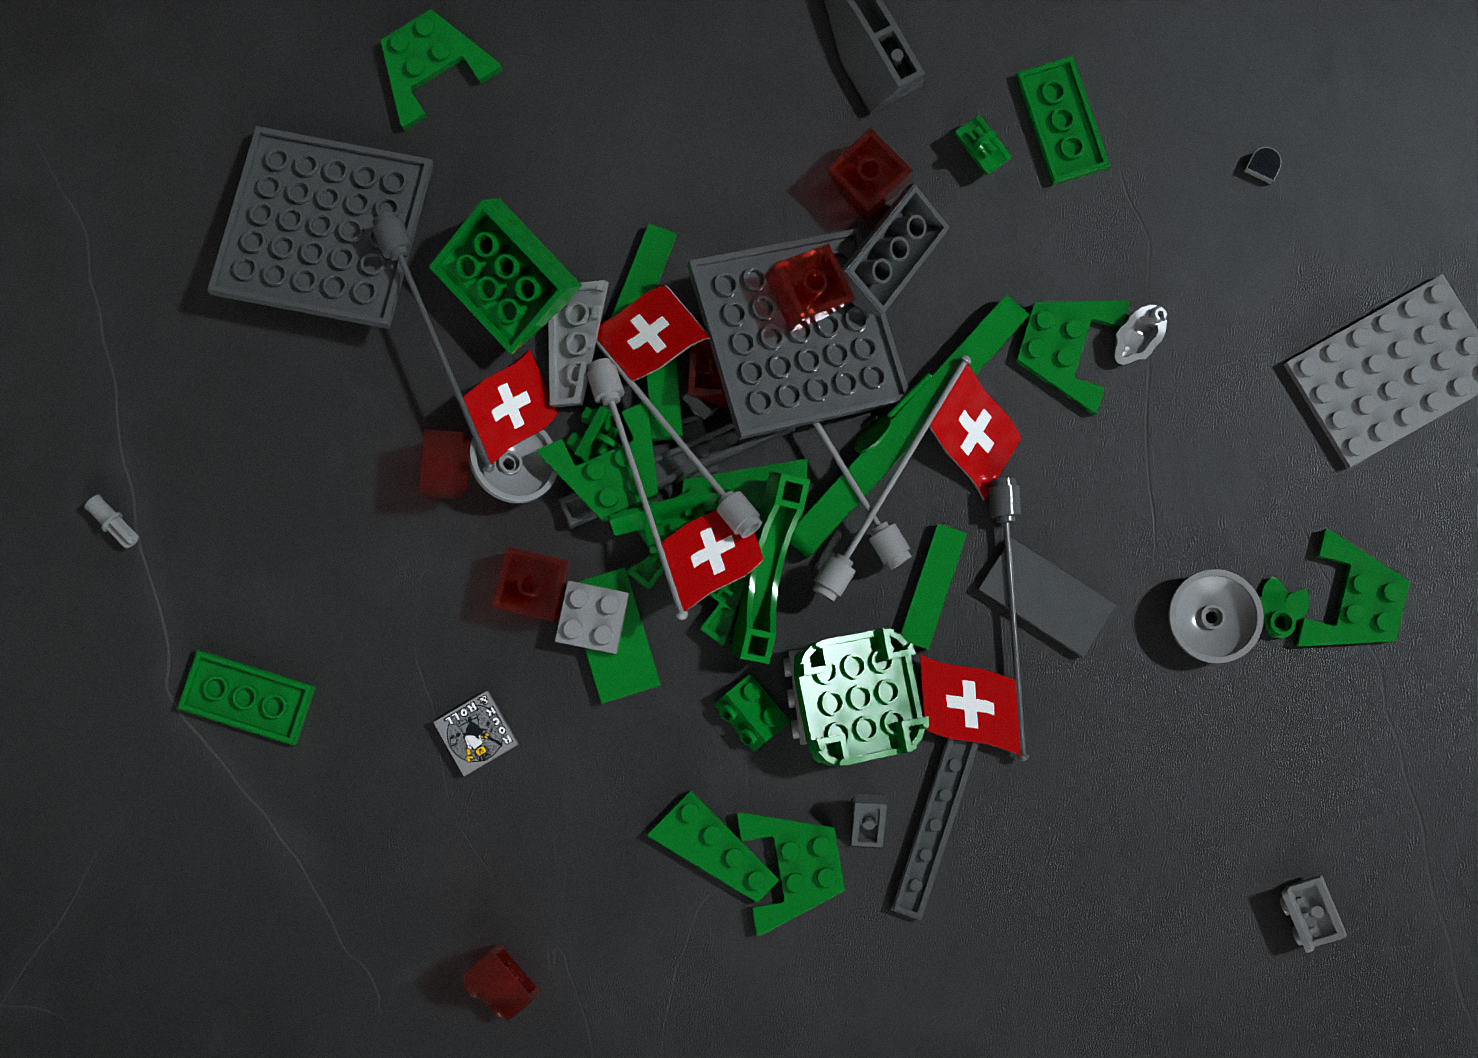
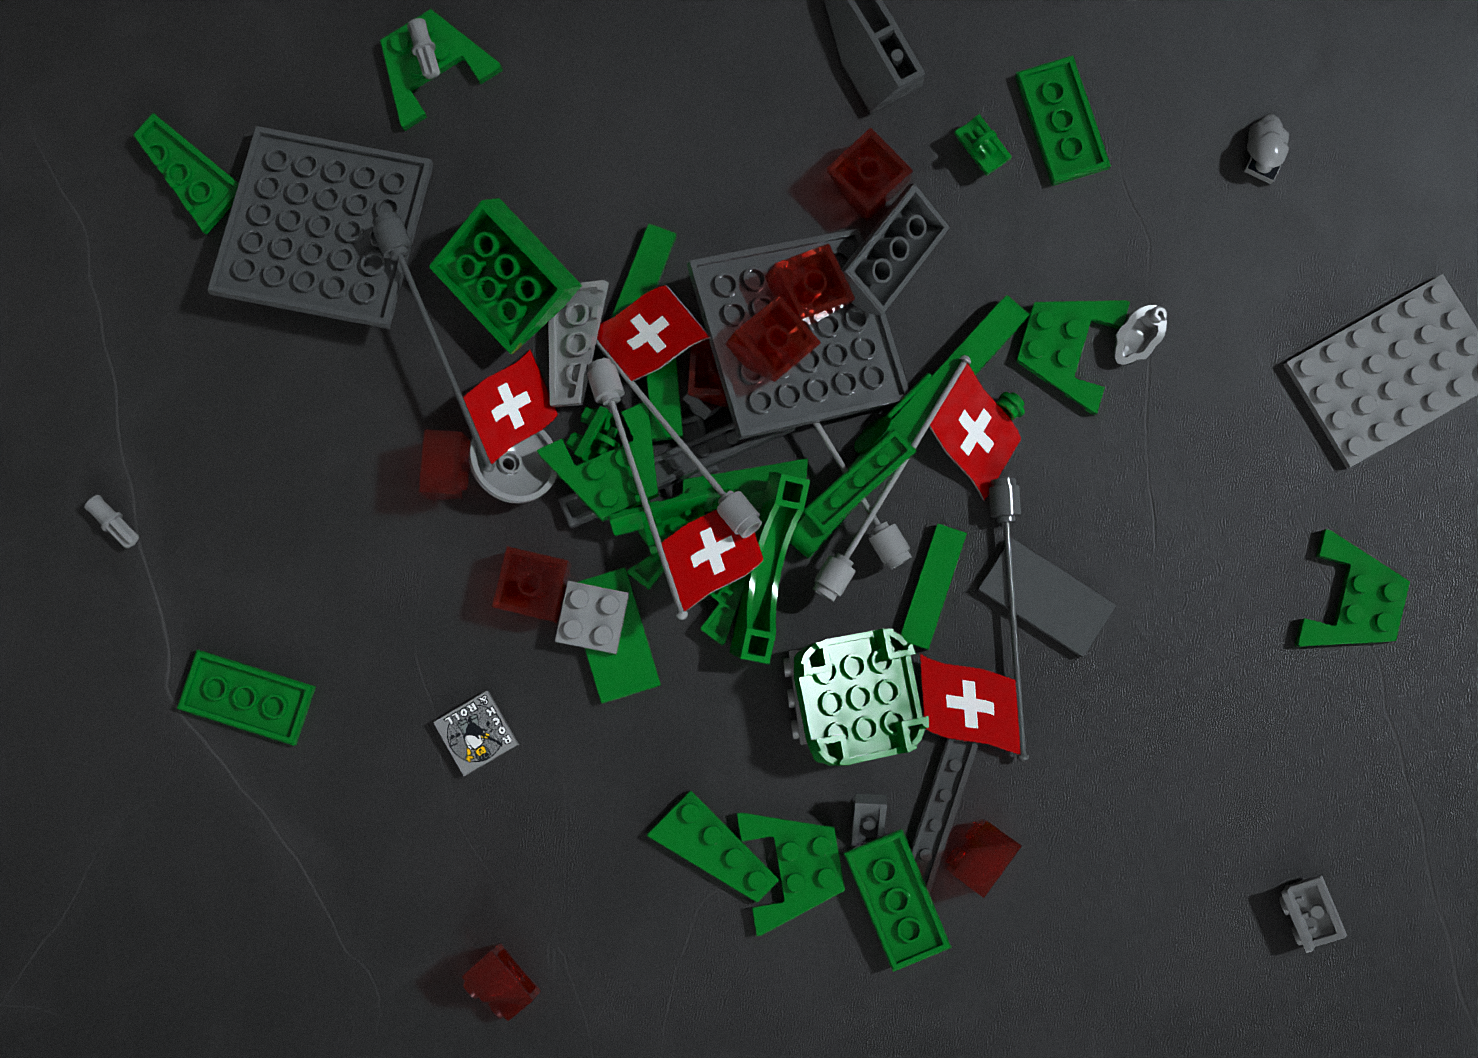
(196, 180): none -> green wing
(423, 48): none -> light grey axle
(751, 712): green bracket -> none
(773, 341): none -> clear red slope
(859, 481): none -> green tile
(897, 899): none -> green tile
(982, 857): none -> clear red slope
(1011, 404): none -> green plate
(1236, 613): light grey dish -> none
(1268, 143): none -> light grey arm
(1281, 604): green plate -> none

